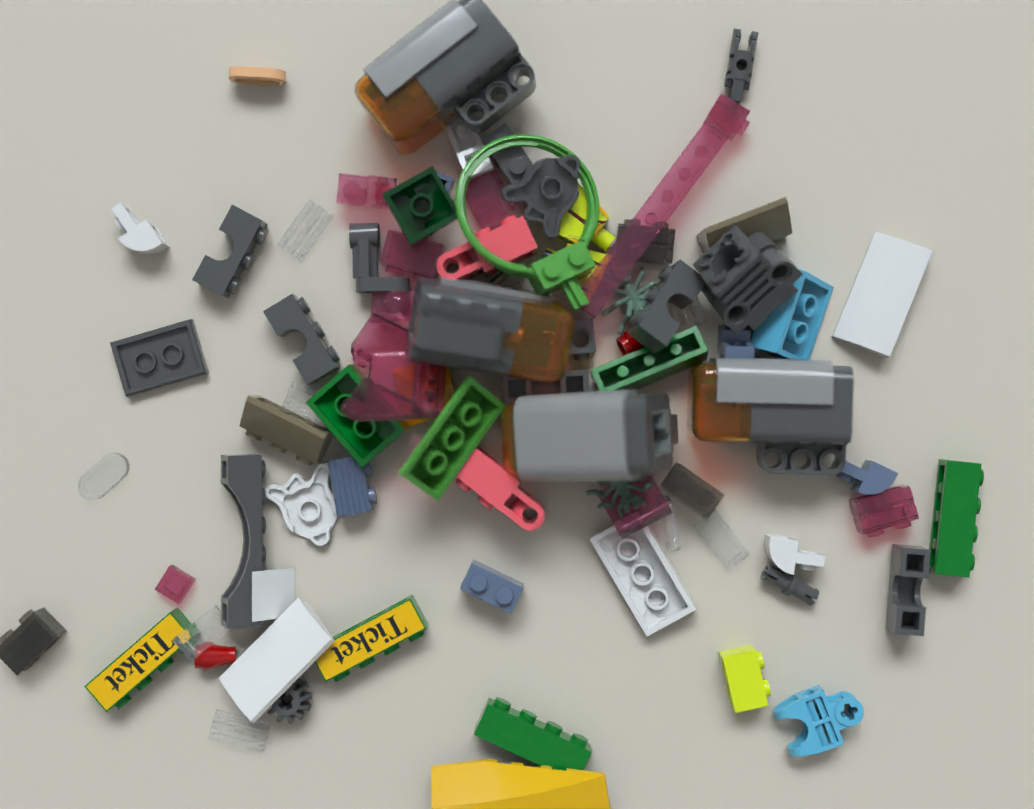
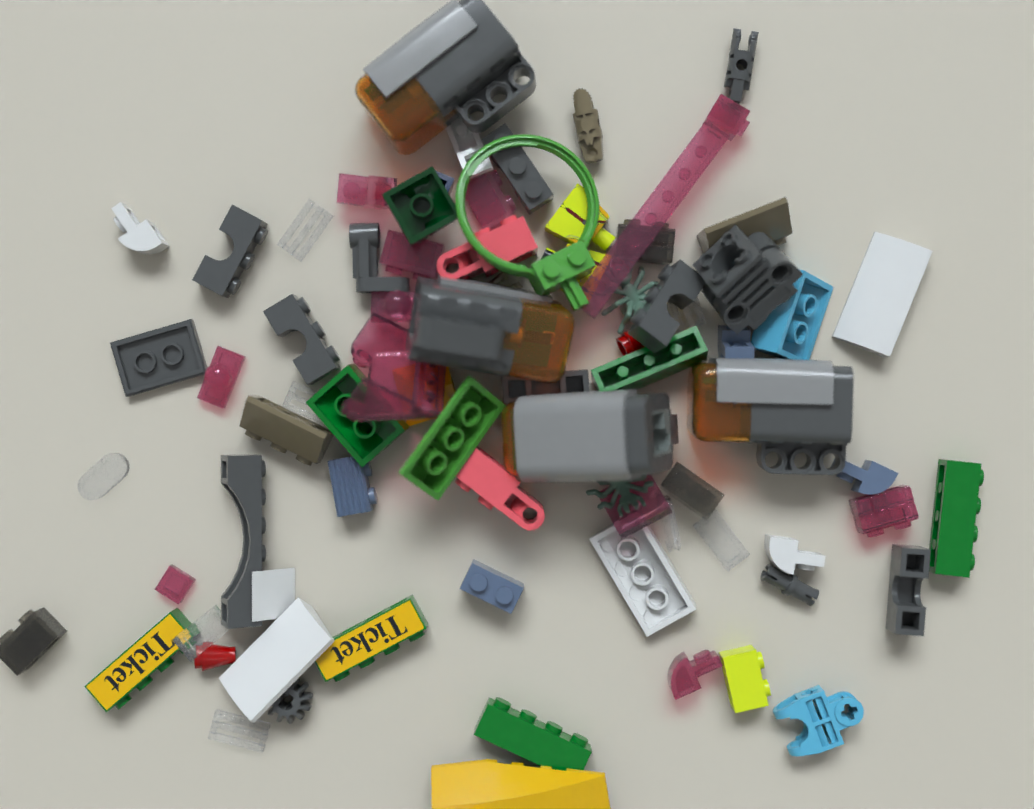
(221, 377): none -> clear pink tile
(257, 75): light nougat tile -> none
(307, 505): white tile -> none
(547, 190): dark grey tile -> none
(585, 326): dark grey brick -> none
(587, 127): none -> dark tan hinge
(684, 673): none -> clear pink brick

